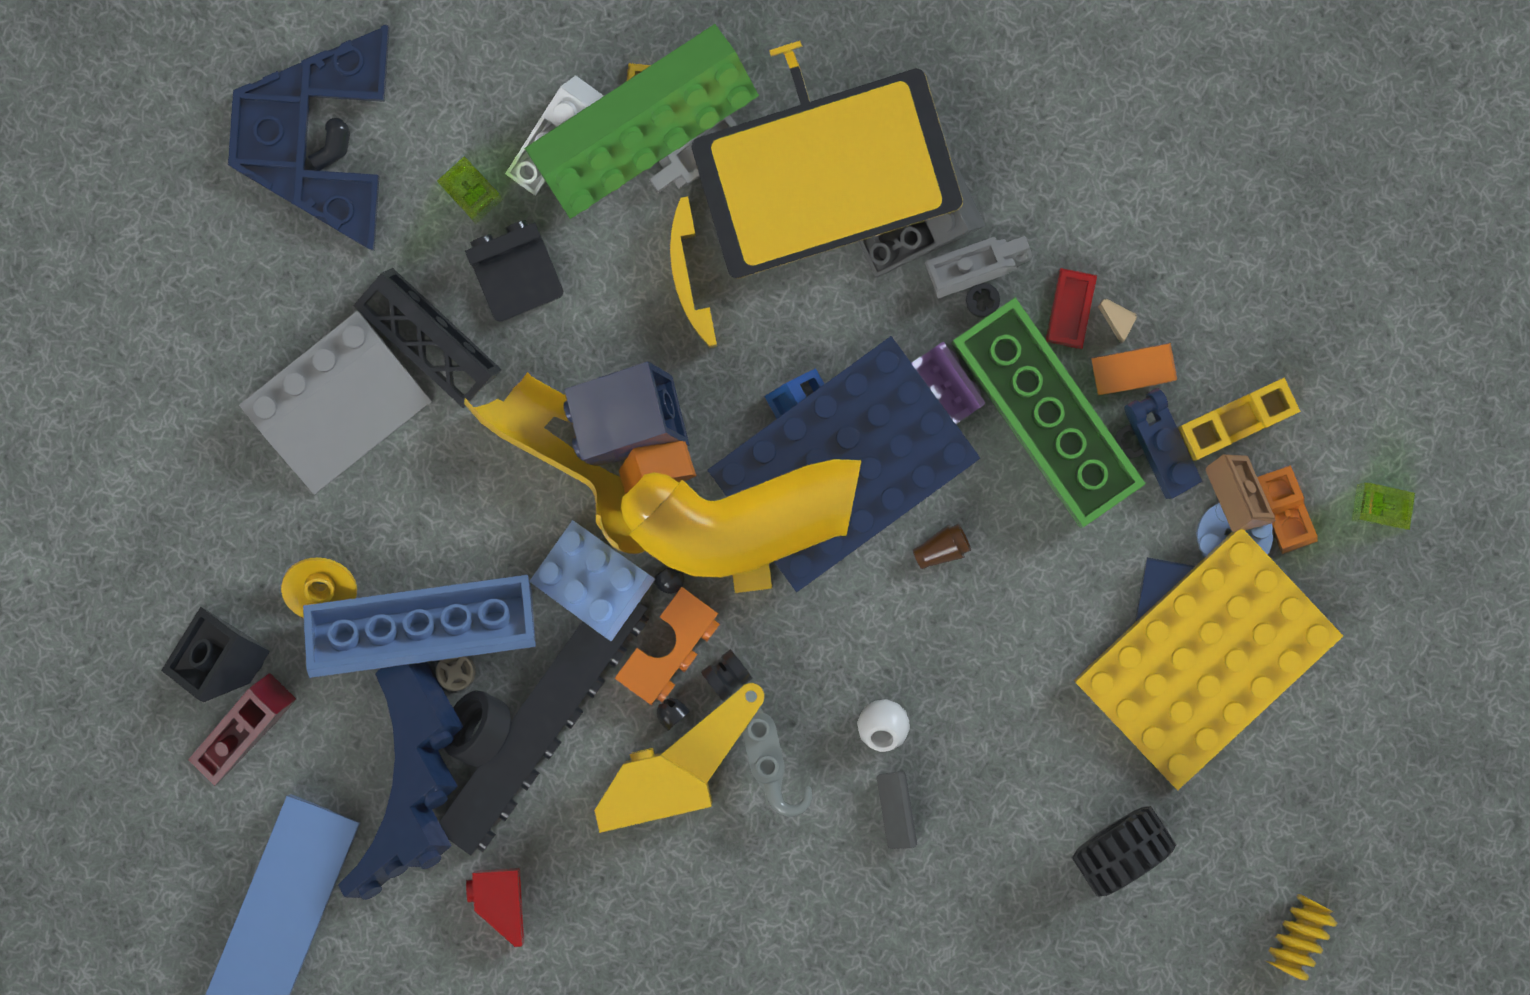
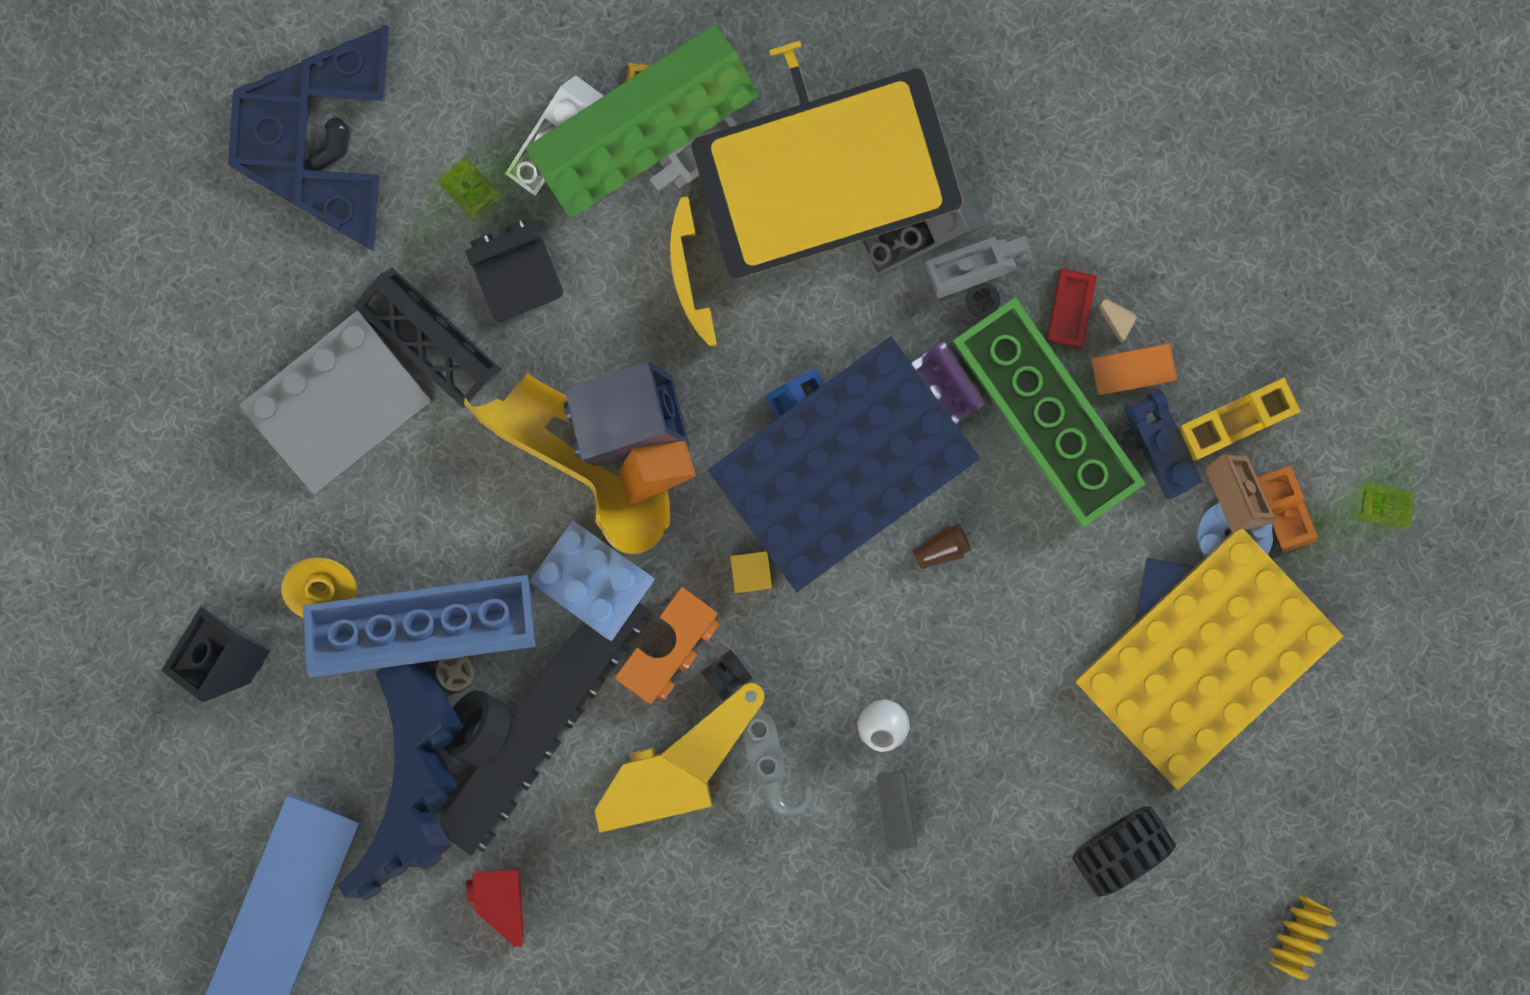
(242, 728): slope -> none
(669, 580): black hinge -> none
(671, 712): black hinge -> none
(745, 527): yellow animal -> none

